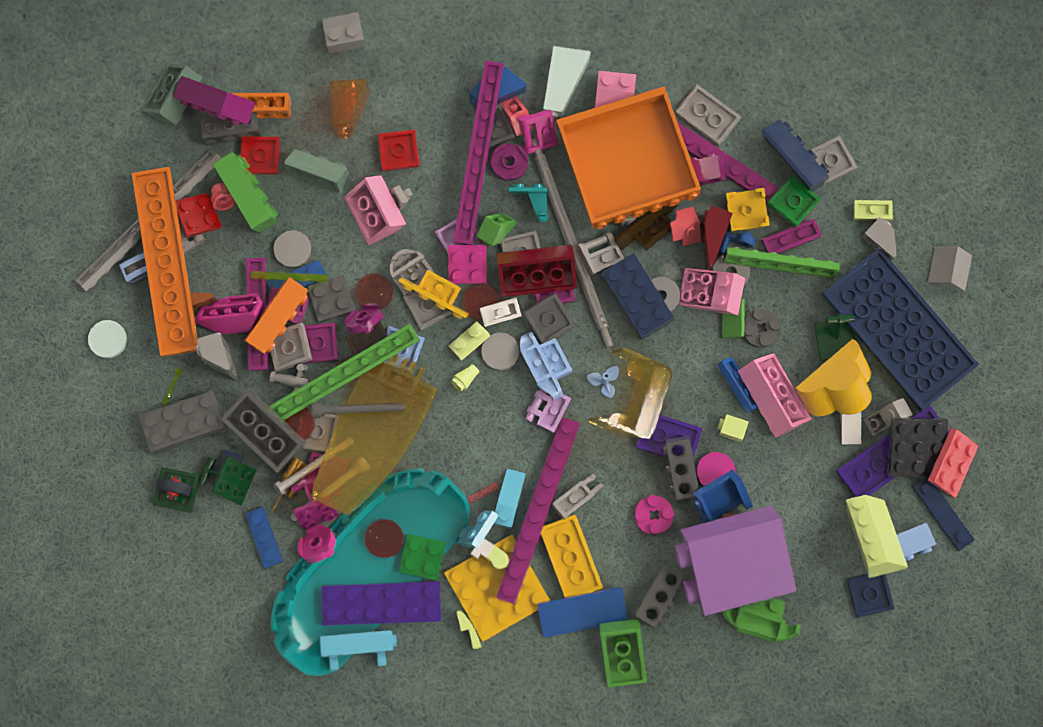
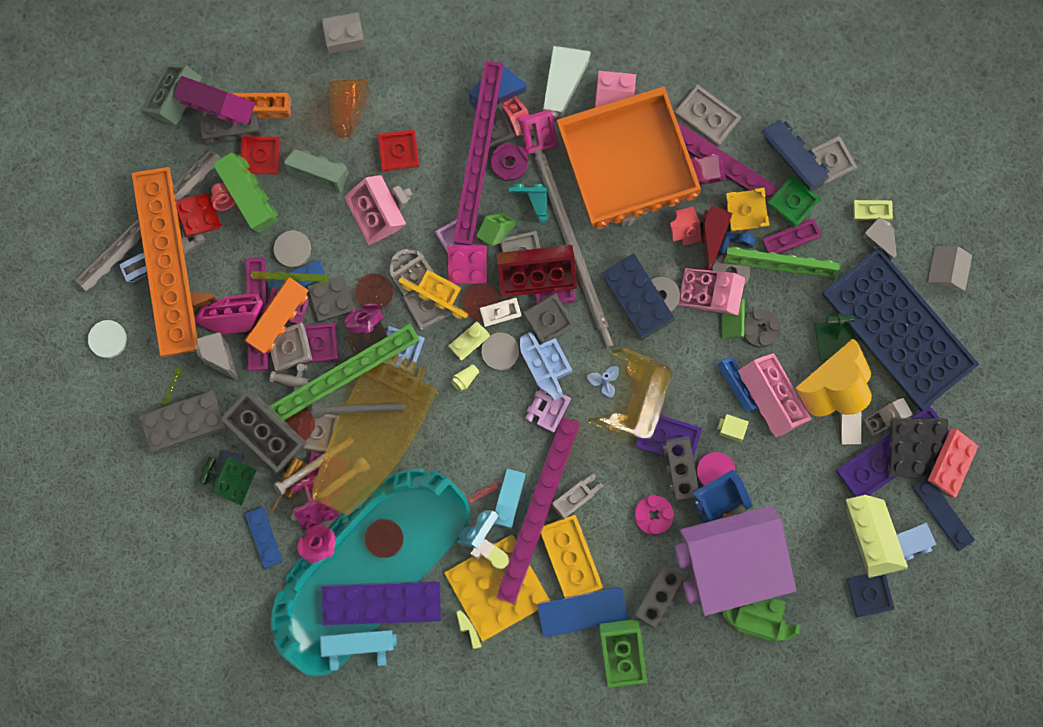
(176, 490): dark green plate -> none
(422, 557): green plate -> none
(603, 258): light grey plate -> none
(647, 229): dark brown bracket -> none

